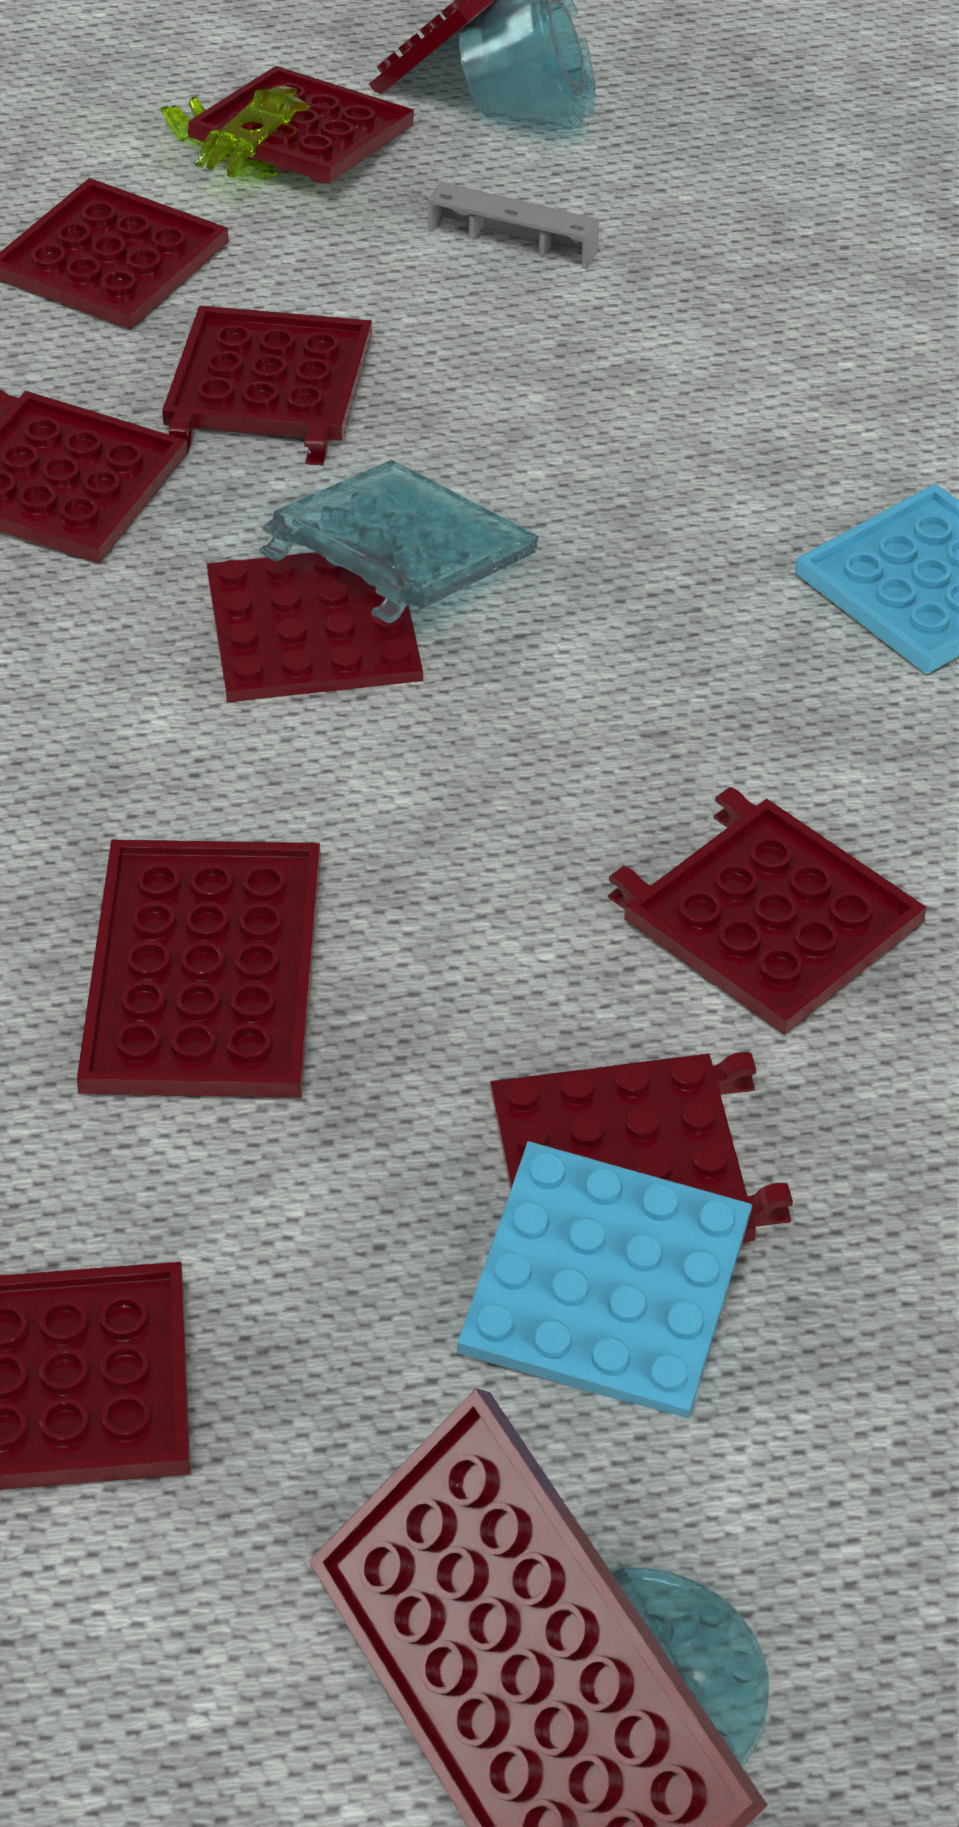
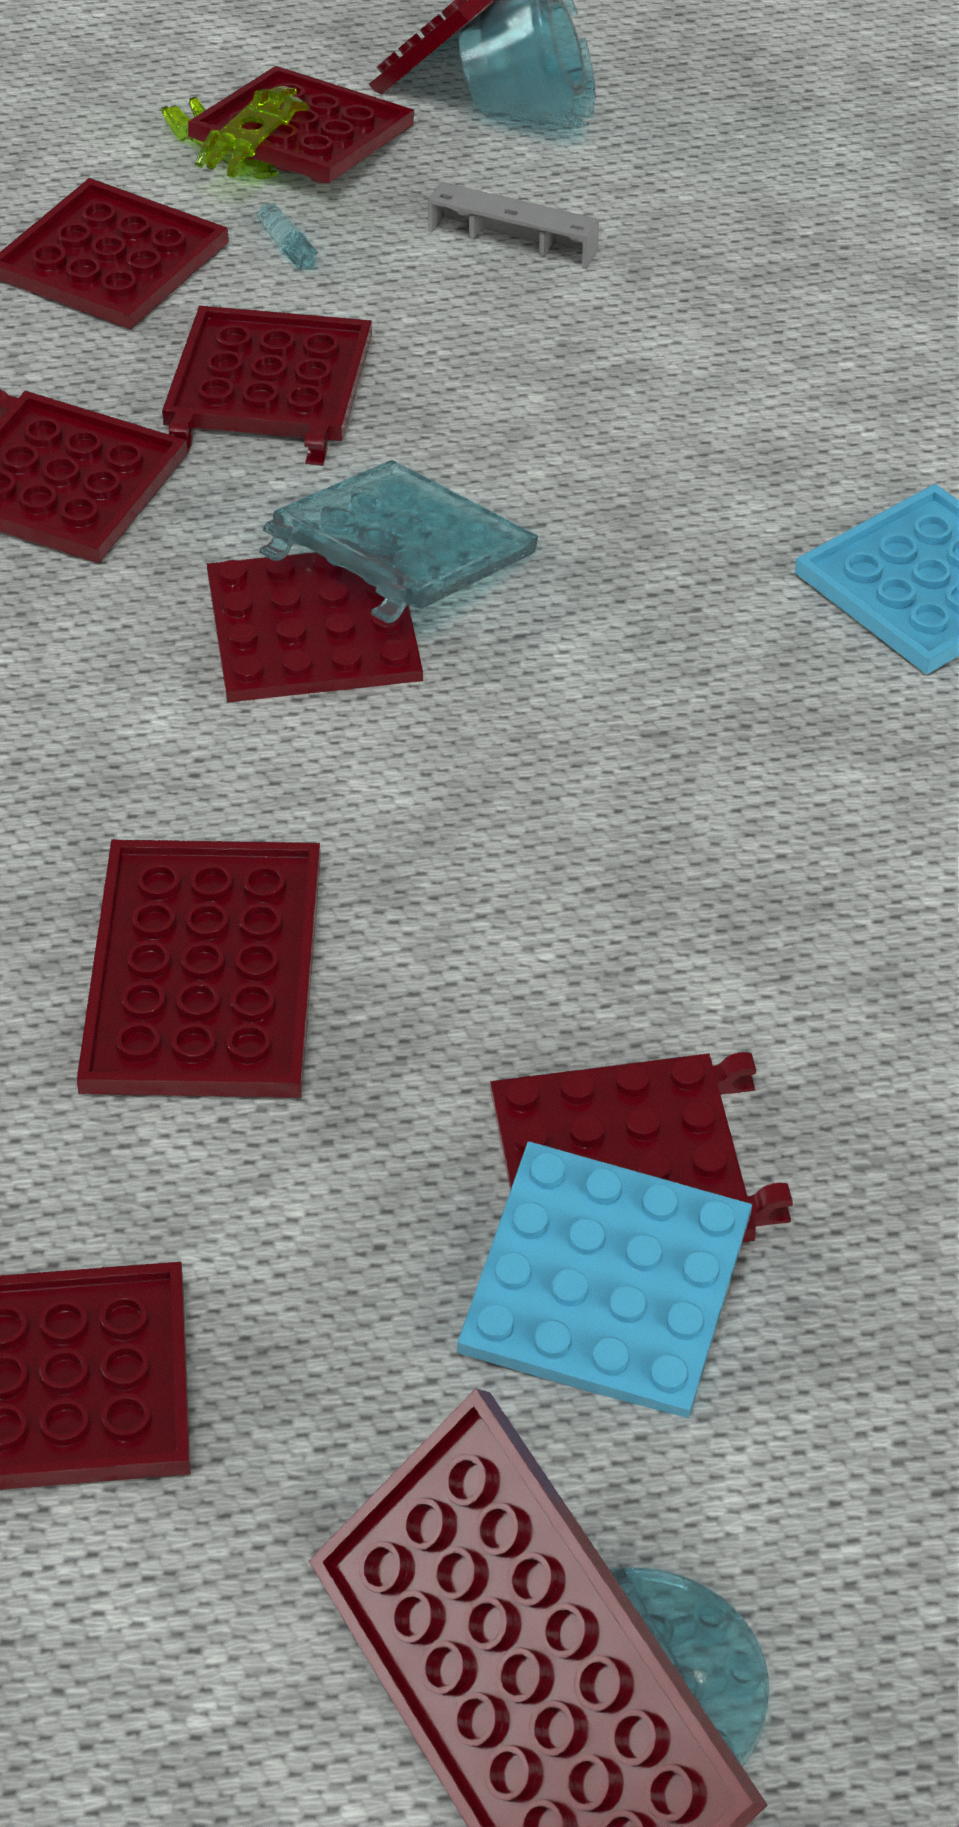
(287, 236): none -> clear light blue piece
(770, 911): dark red plate -> none

